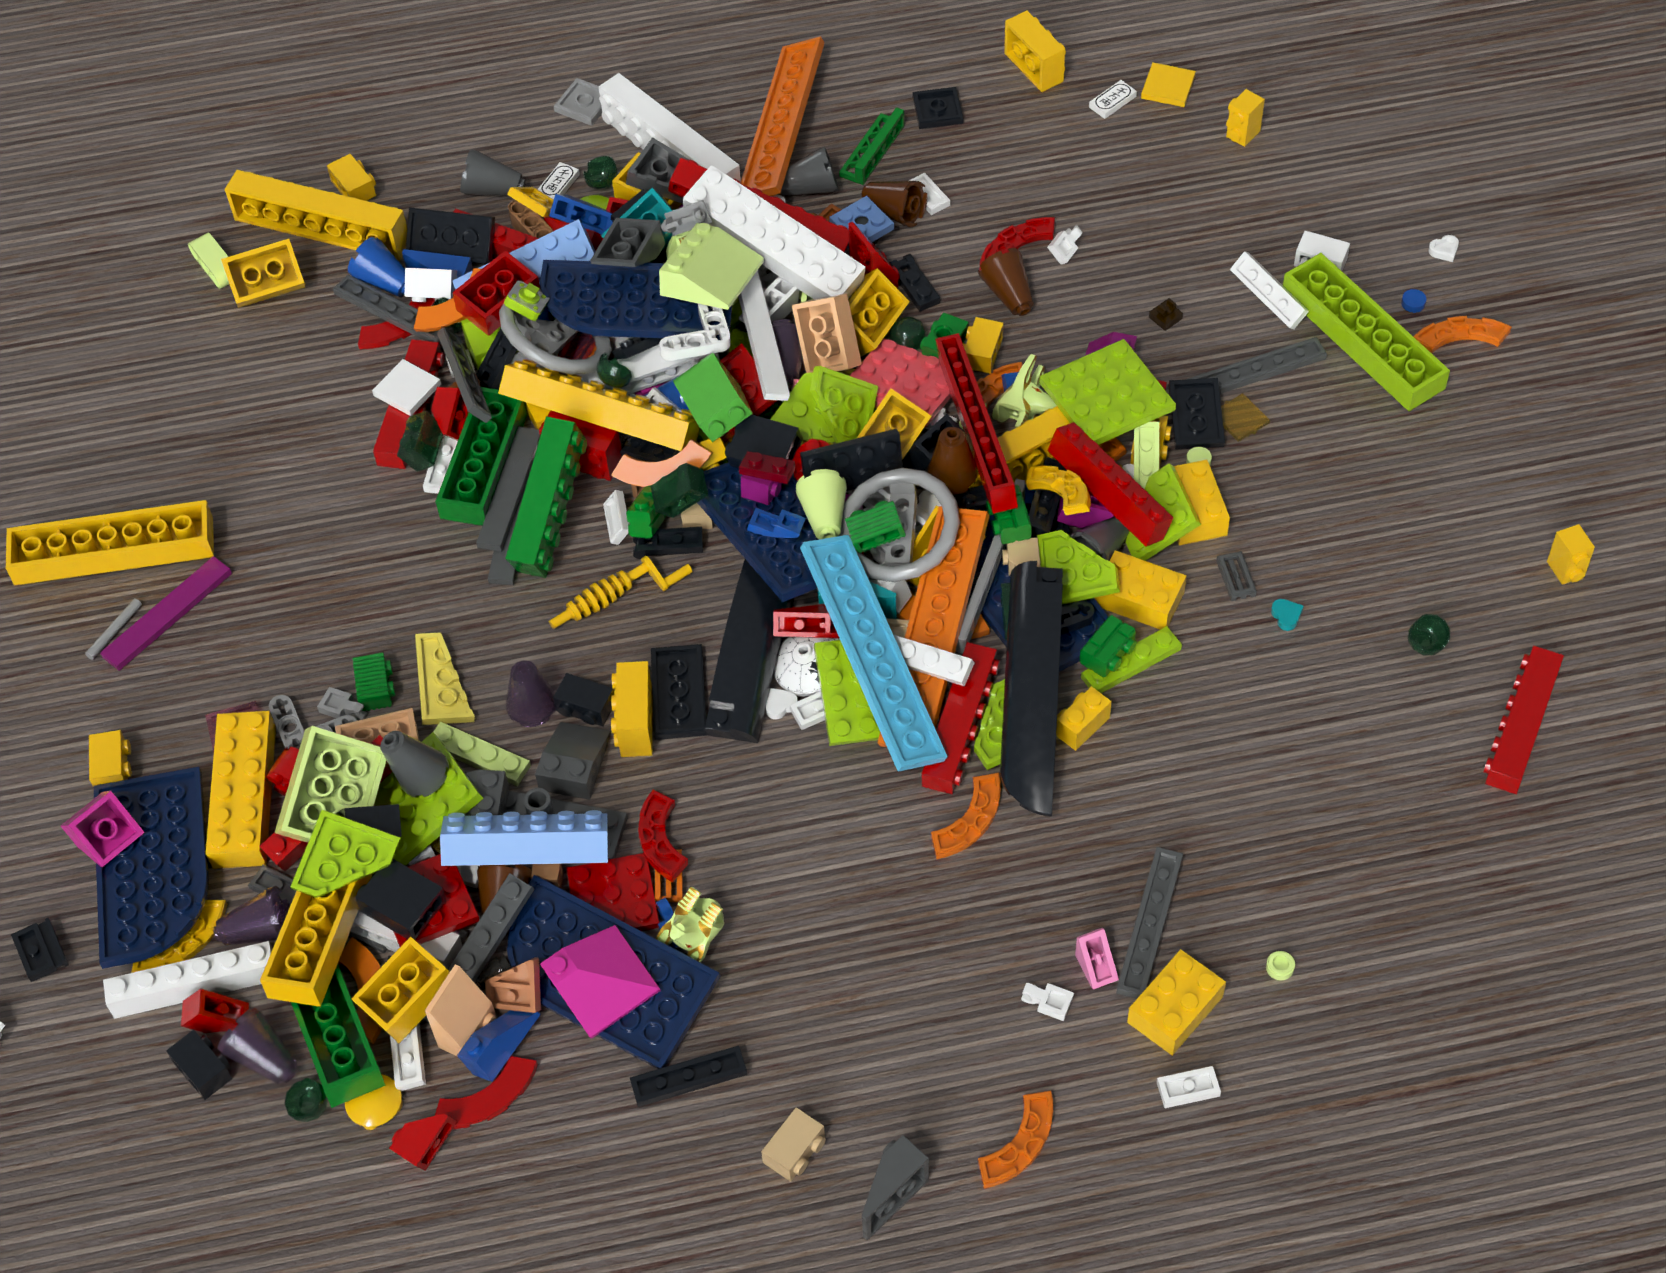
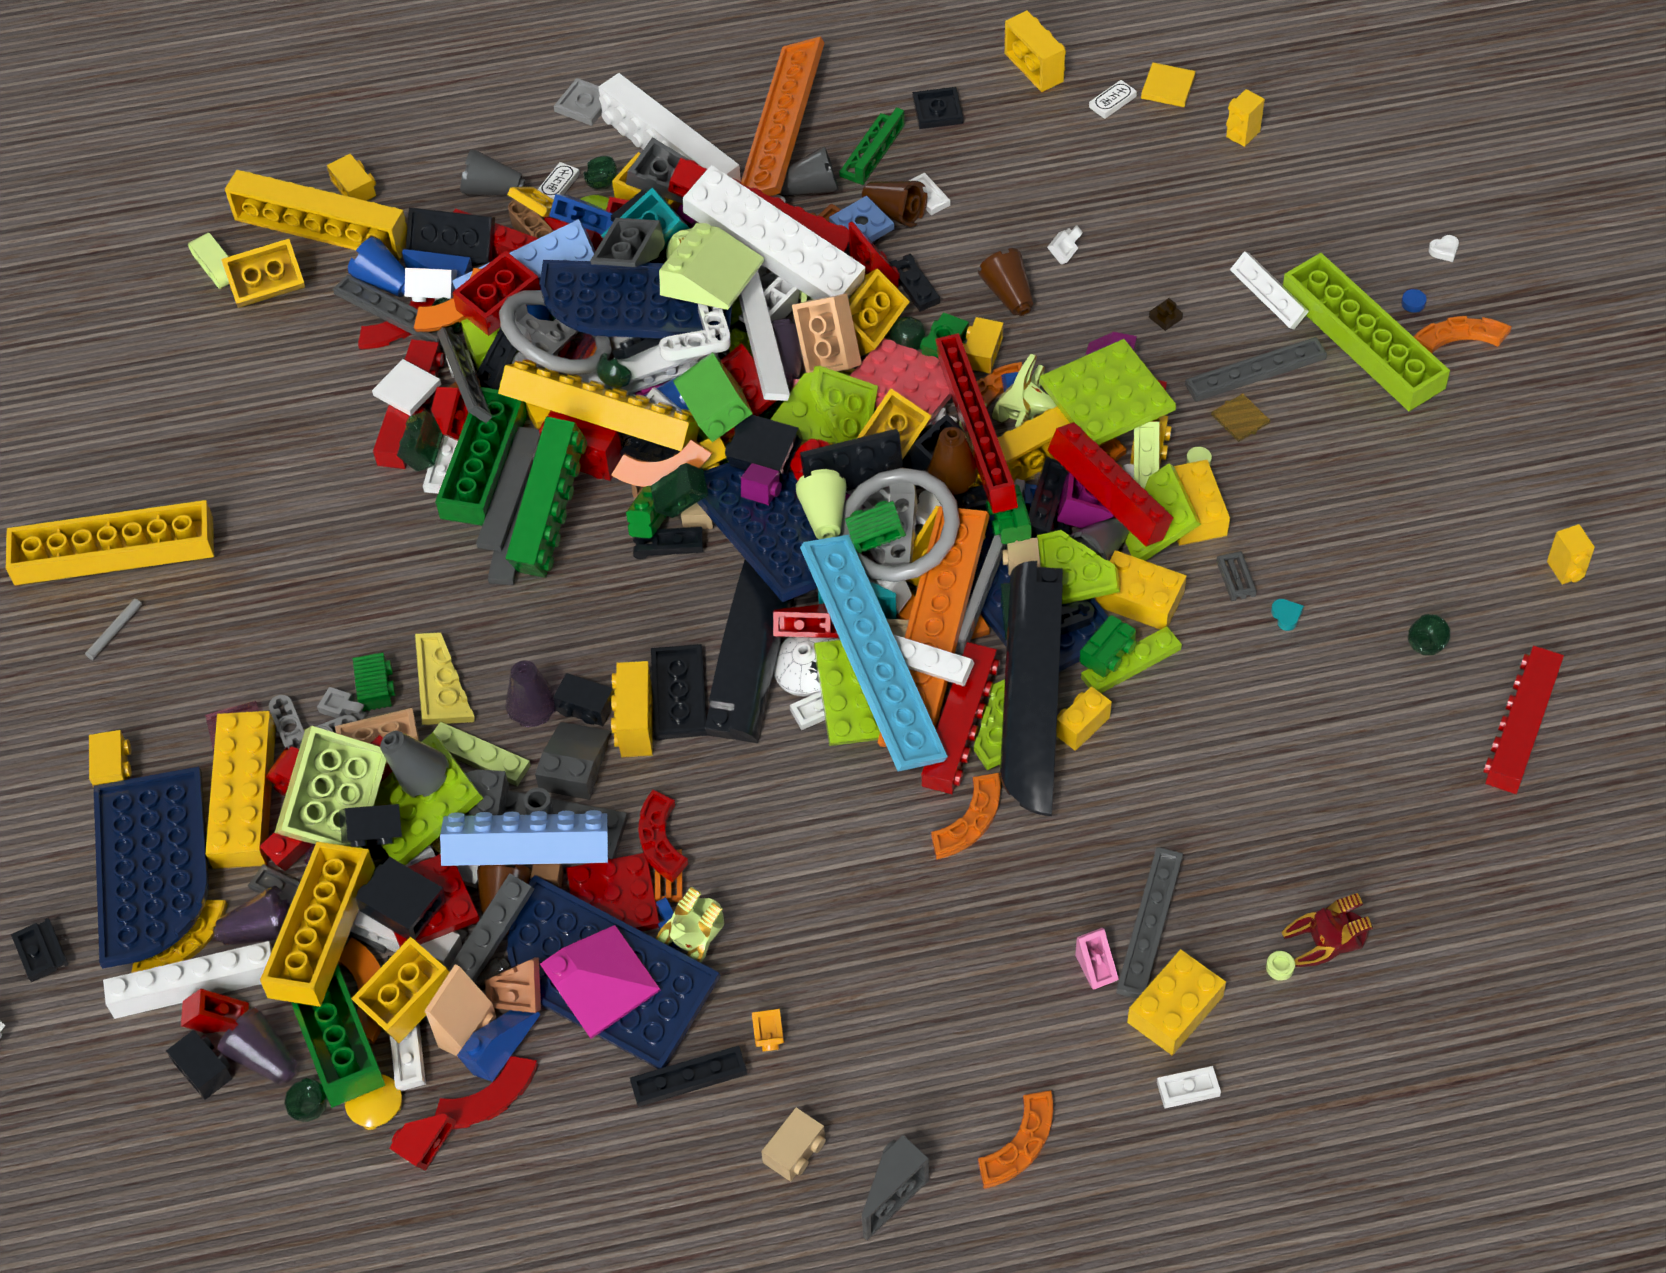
(102, 828): dark pink slope -> none
(165, 613): magenta tile -> none
(341, 854): lime plate -> none
(526, 300): lime piece -> none
(607, 589): yellow piece -> none
(616, 517): white tile -> none
(685, 218): light grey hinge -> none
(767, 467): dark red plate -> none
(767, 1029): none -> light orange bracket
(771, 525): blue slope -> none
(779, 703): white tile -> none
(1020, 235): red tile -> none
(1052, 1001): white plate -> none
(1065, 483): yellow tile -> none
(1197, 413): black plate -> none
(1313, 244): white brick -> none
(1332, 929): none -> dark red piece

